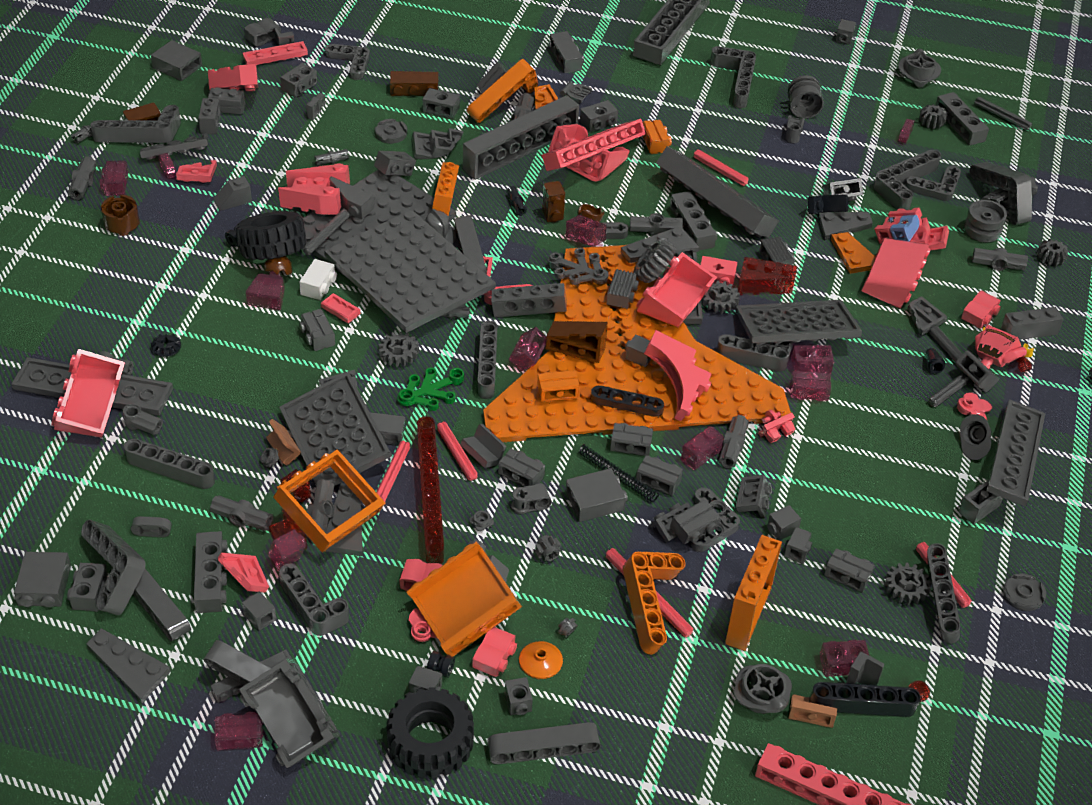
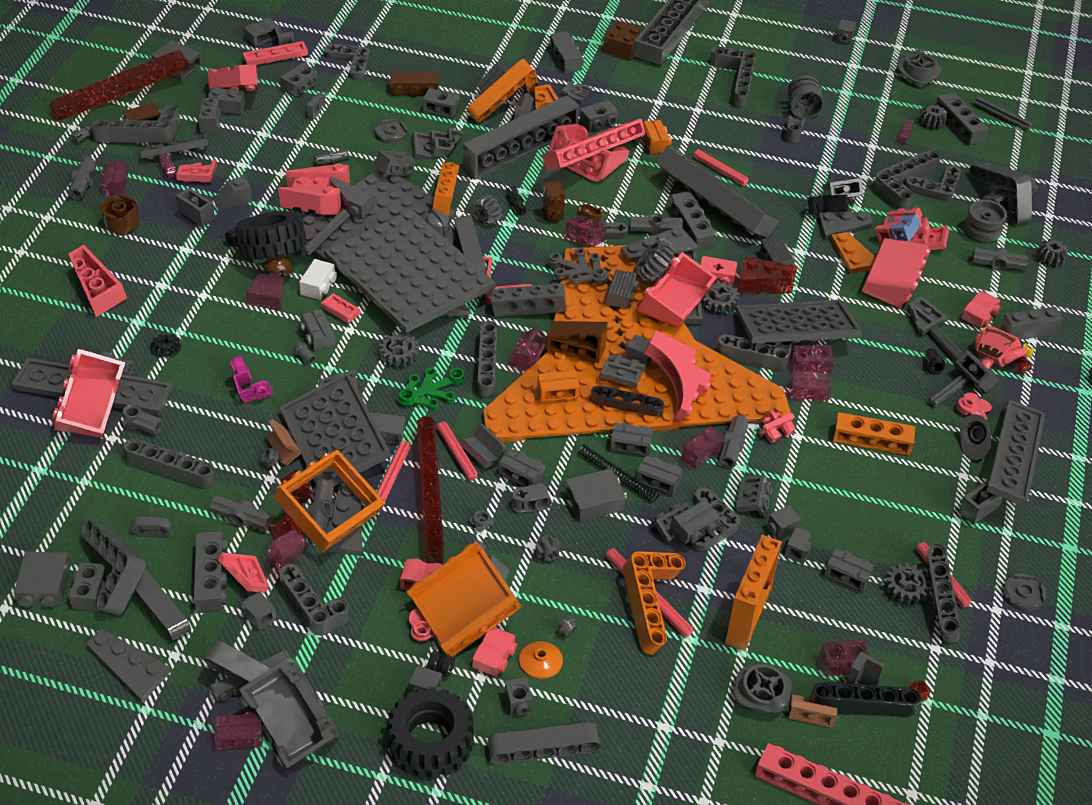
(97, 281): none -> coral wedge
(118, 85): none -> clear red beam
(195, 207): none -> dark grey brick
(255, 391): none -> dark pink piece
(302, 350): none -> dark grey pin
(488, 209): none -> dark grey gear
(620, 40): none -> reddish brown brick
(622, 370): none -> dark grey plate
(874, 434): none -> orange brick

